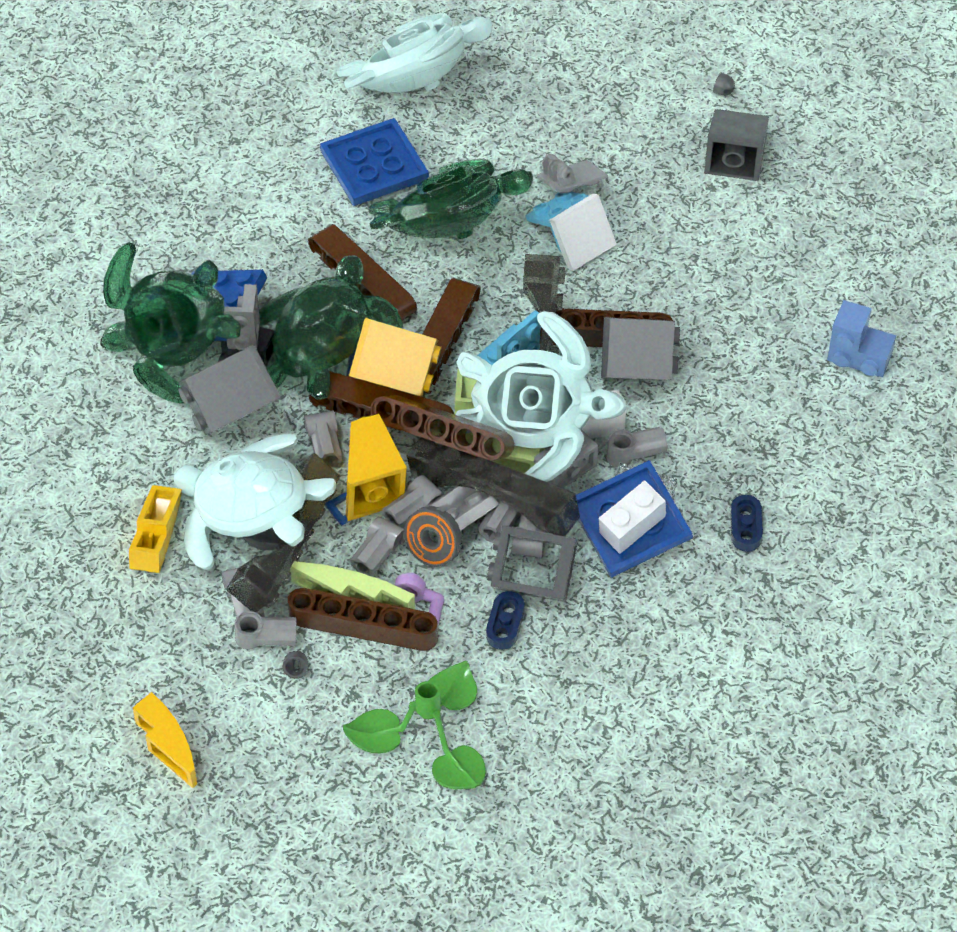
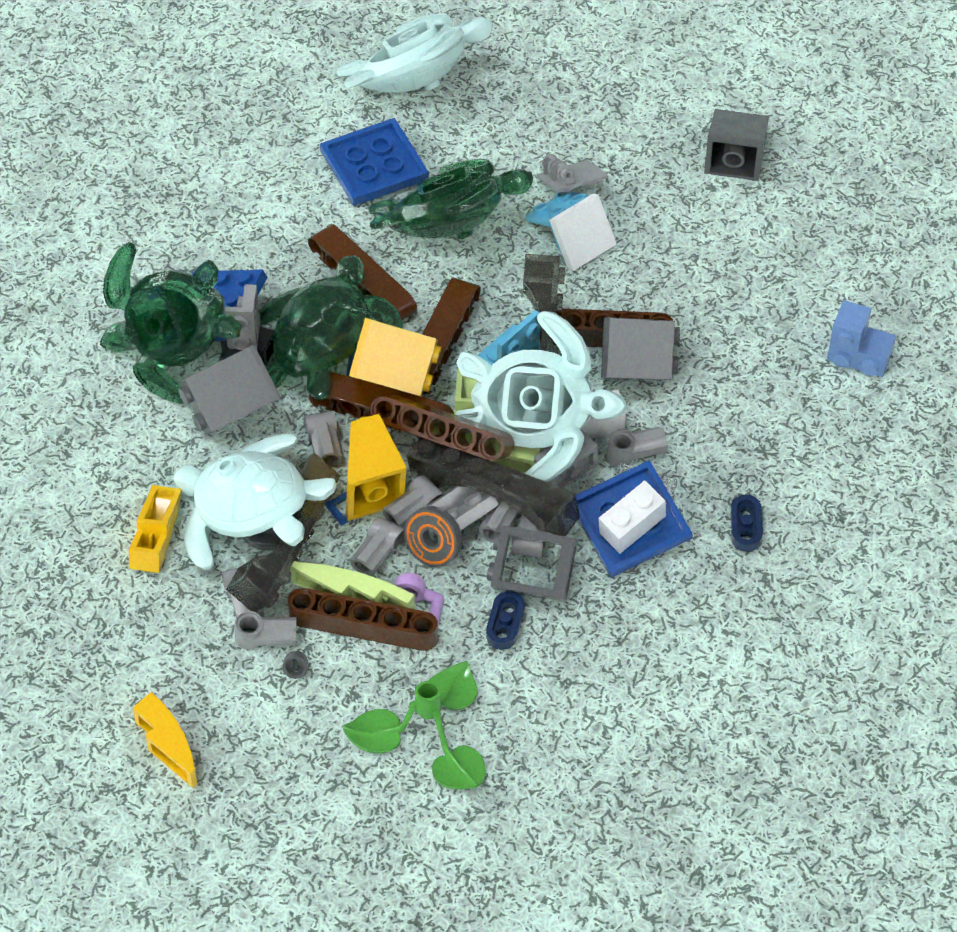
(724, 84): dark grey hinge -> none

